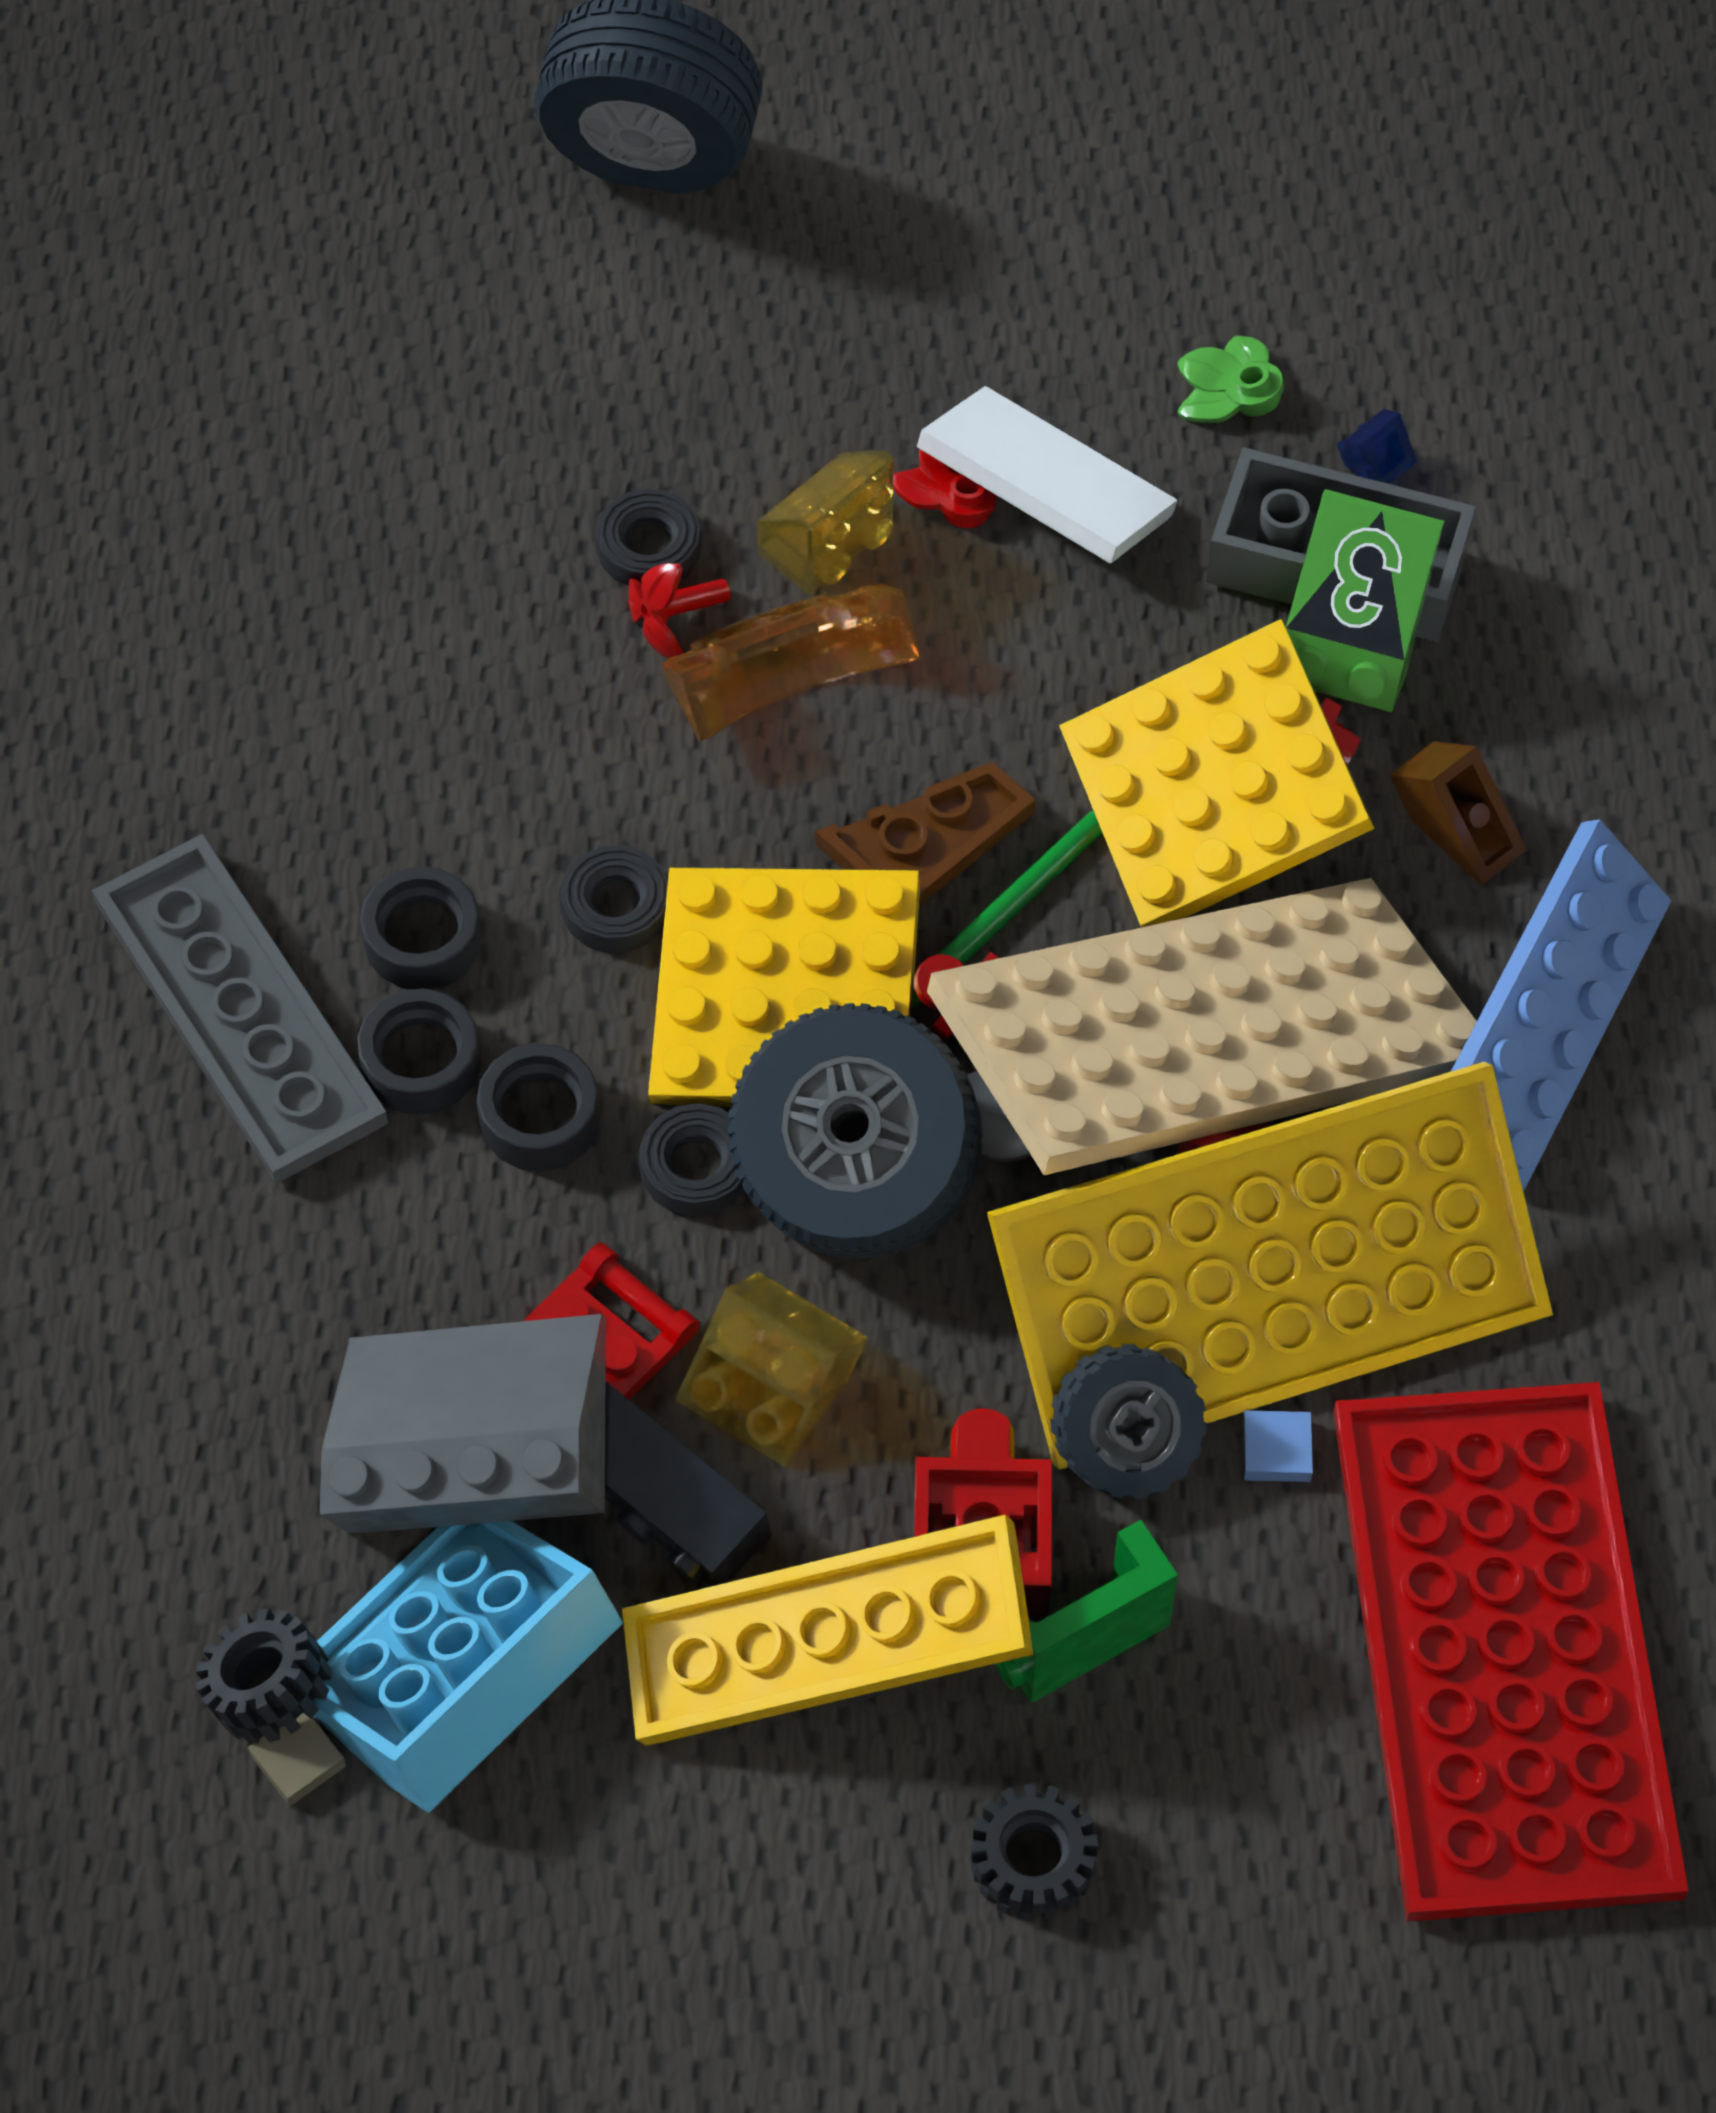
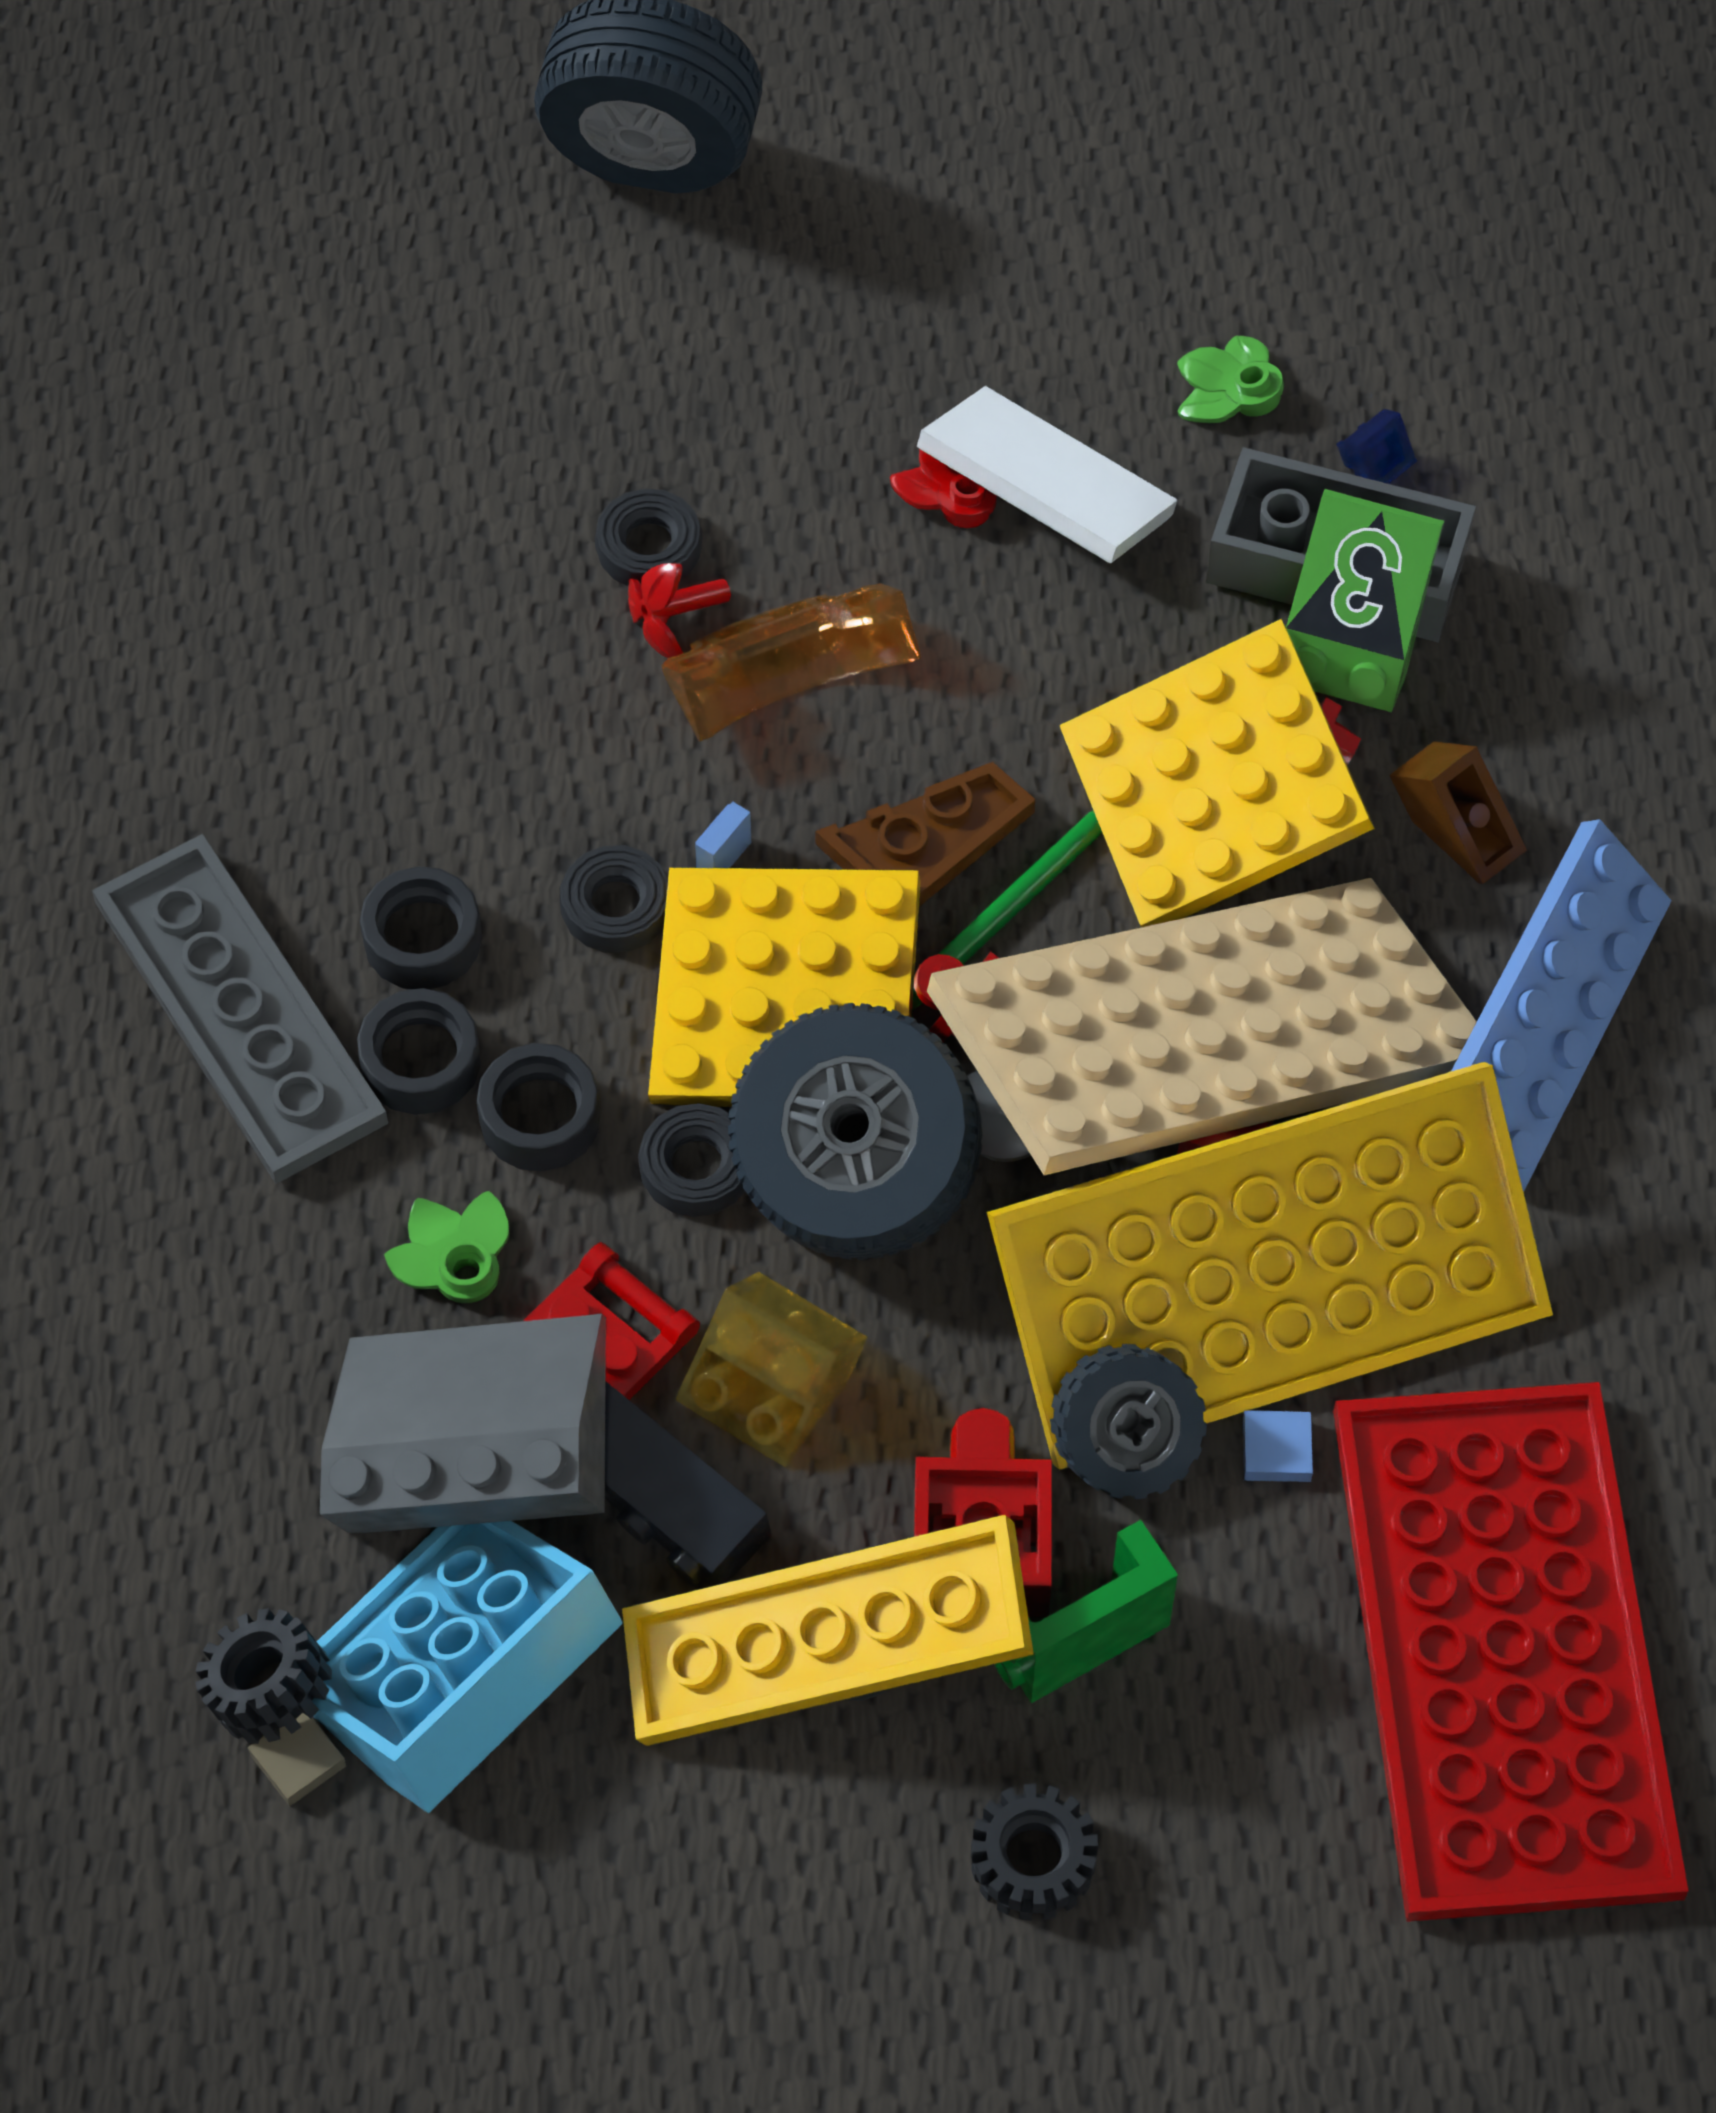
(446, 1242): none -> bright green plate
(724, 838): none -> medium blue tile
(830, 519): clear yellow slope -> none

